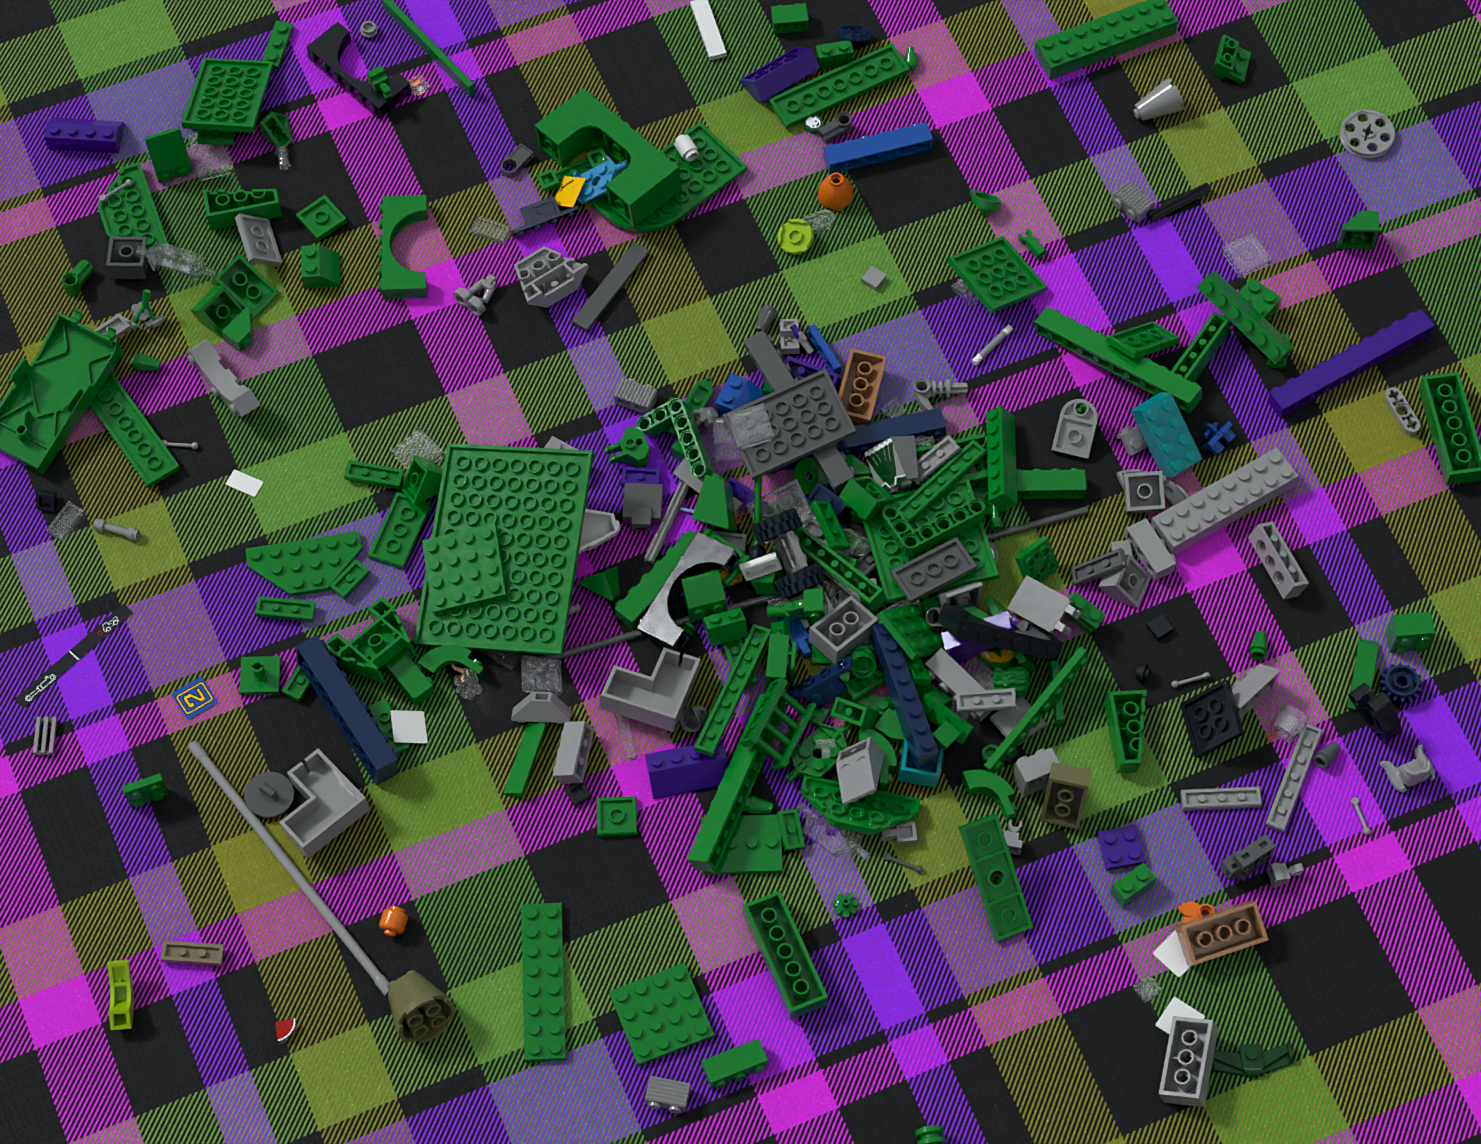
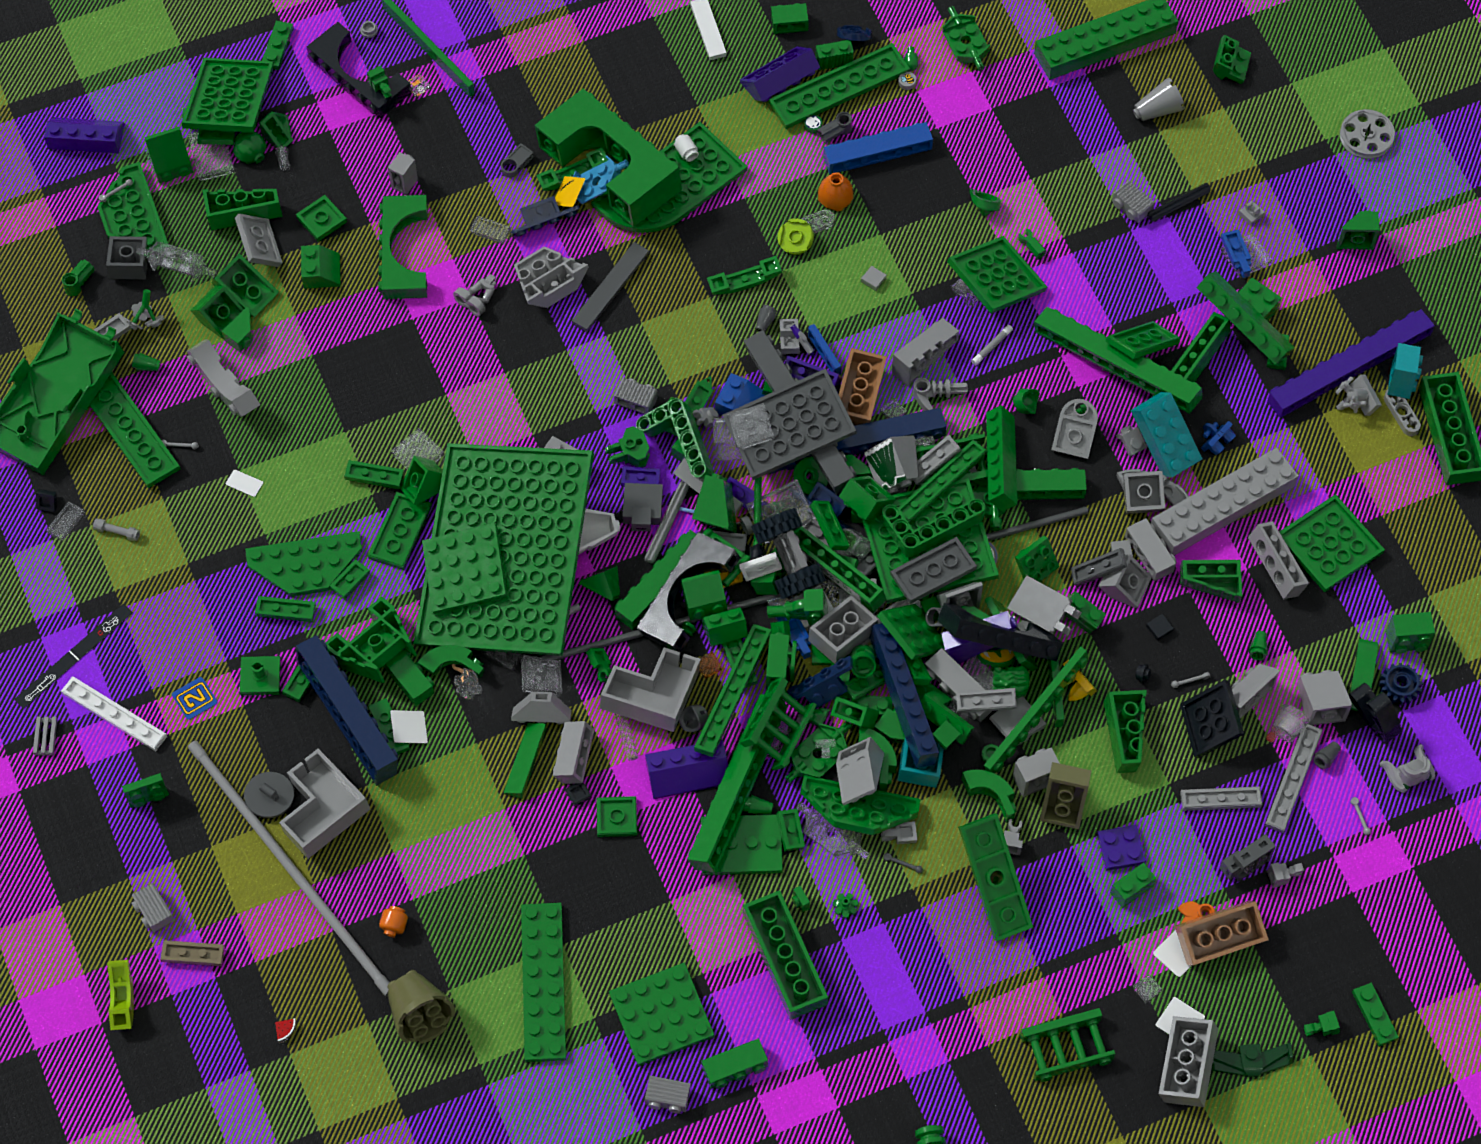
(114, 713): none -> white tile
(152, 907): none -> light grey brick
(249, 147): none -> green plant
(403, 173): none -> light grey brick
(600, 661): none -> green plate
(709, 665): none -> clear orange plate
(746, 278): none -> green slope
(746, 525): none -> light grey tile
(800, 899): none -> green plate
(907, 81): none -> light grey tile
(923, 351): none -> light grey wedge
(961, 28): none -> green plate
(1026, 401): none -> green piece
(1071, 1025): none -> green fence
(1081, 687): none -> yellow tile
(1213, 577): none -> green wedge
(1237, 252): none -> blue hinge
(1251, 213): none -> light grey tile
(1324, 697): none -> light grey slope
(1327, 1024): none -> green piece
(1330, 543): none -> green plate
(1359, 395): none -> light grey piece
(1375, 1014): none -> green plate
(1405, 371): none -> teal brick

